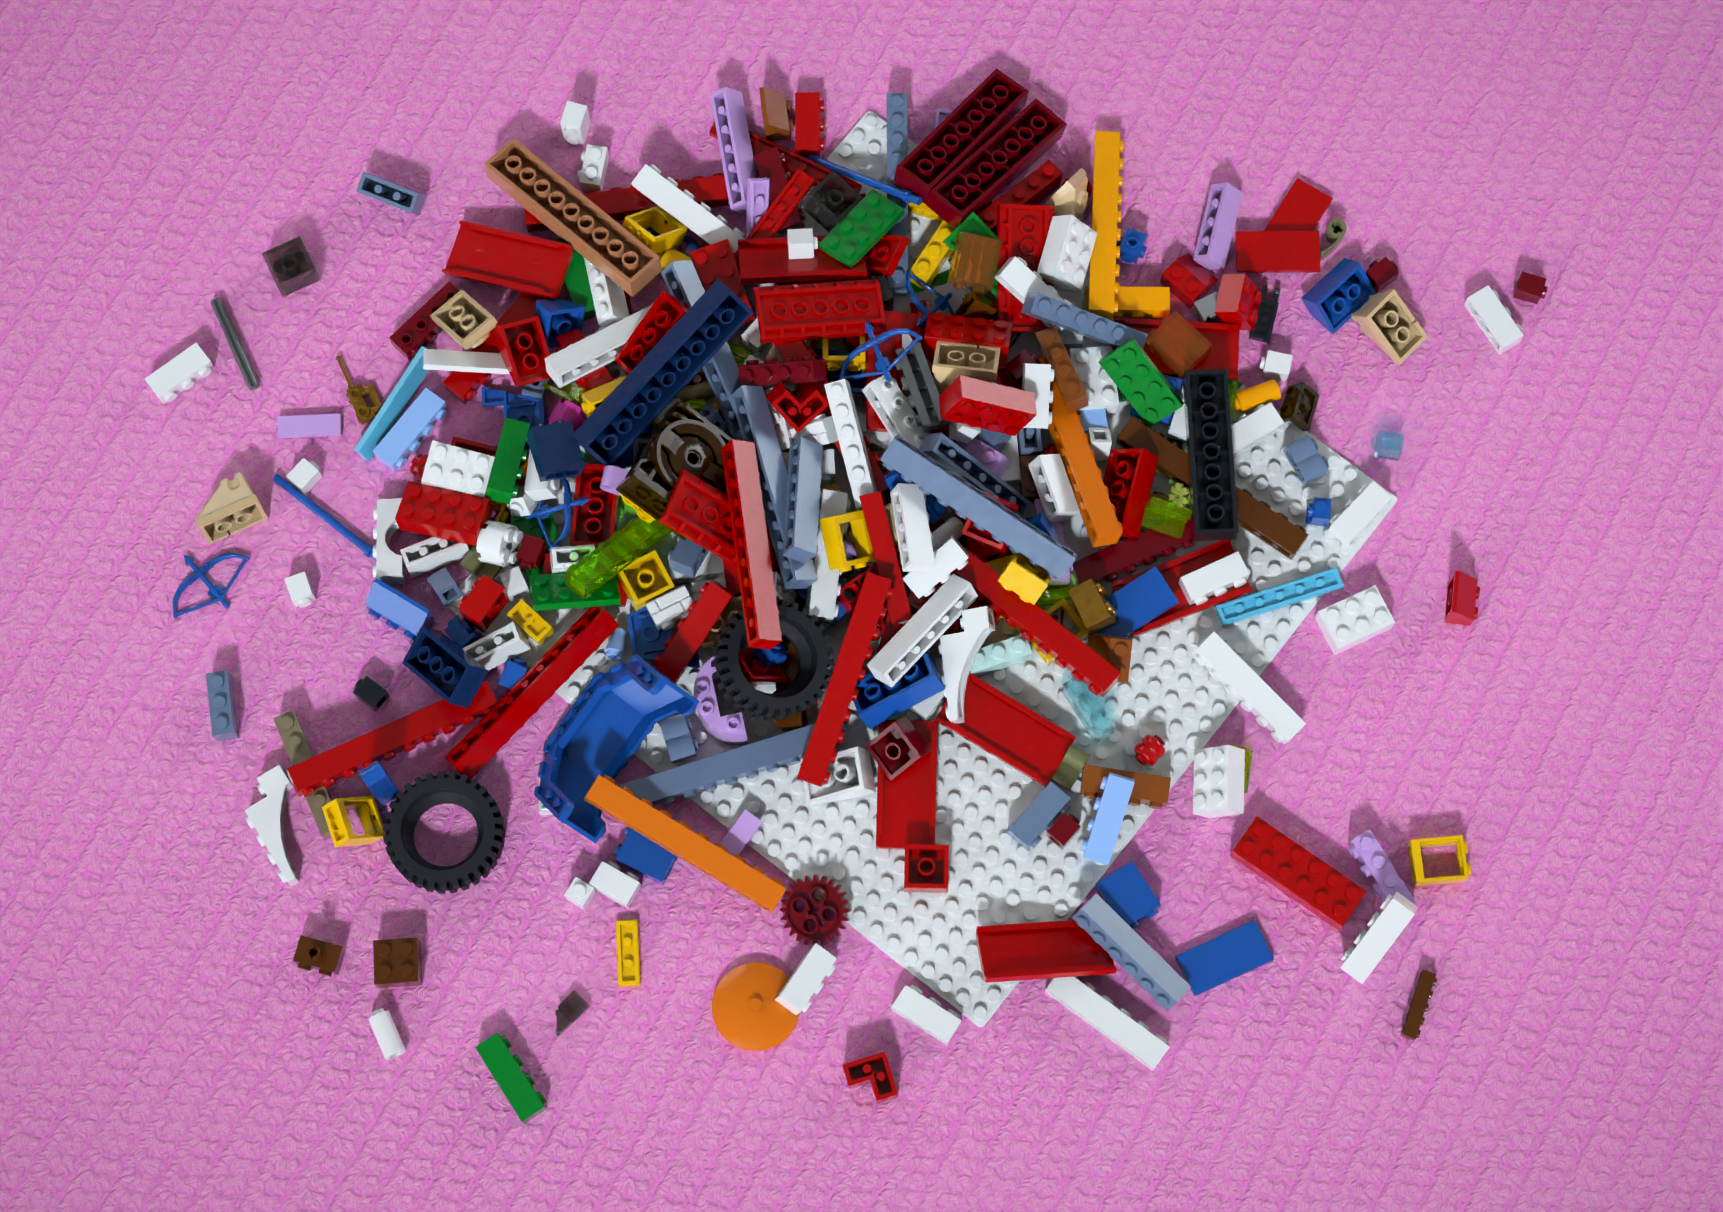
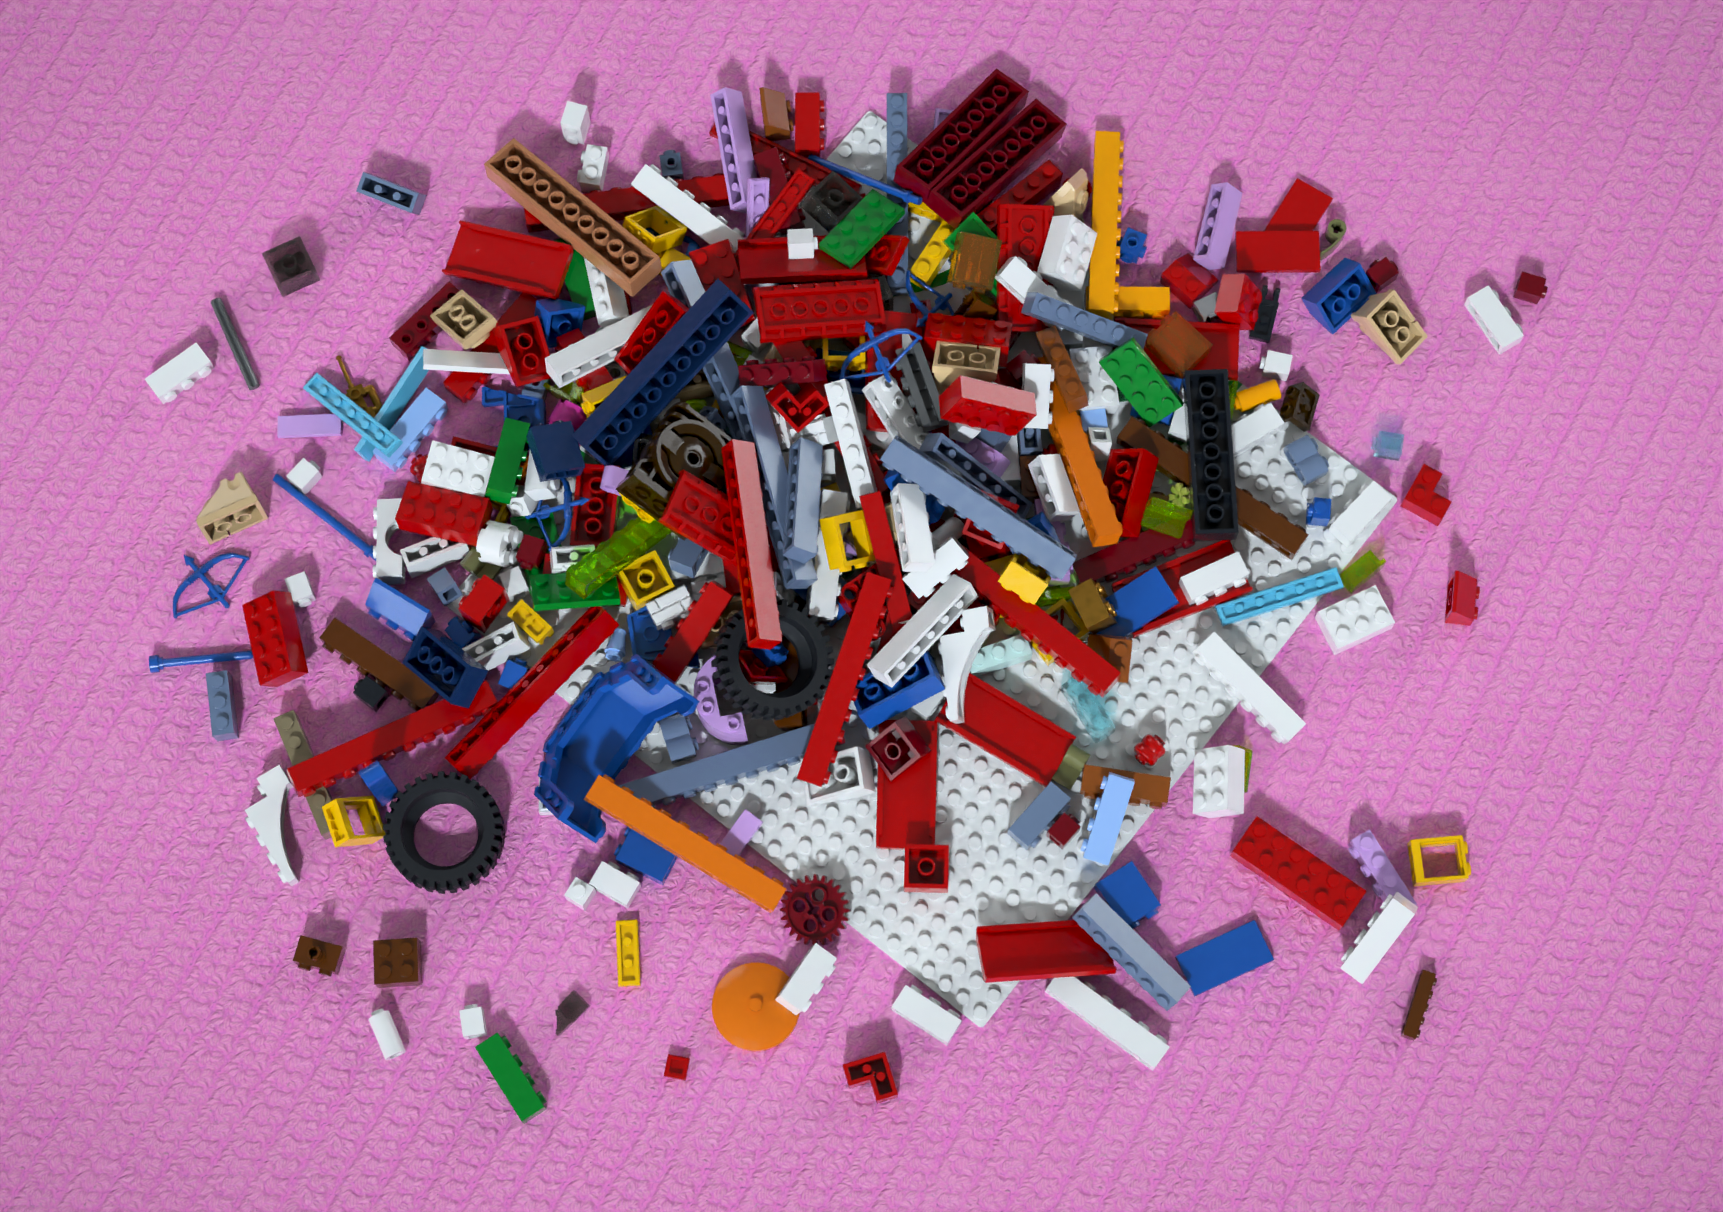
(158, 663): none -> blue piece
(275, 638): none -> red brick
(352, 415): none -> medium azure tile
(378, 664): none -> reddish brown brick
(473, 1022): none -> white brick
(673, 171): none -> sand blue brick
(677, 1067): none -> red tile
(1361, 571): none -> clear neon green panel
(1422, 499): none -> red brick

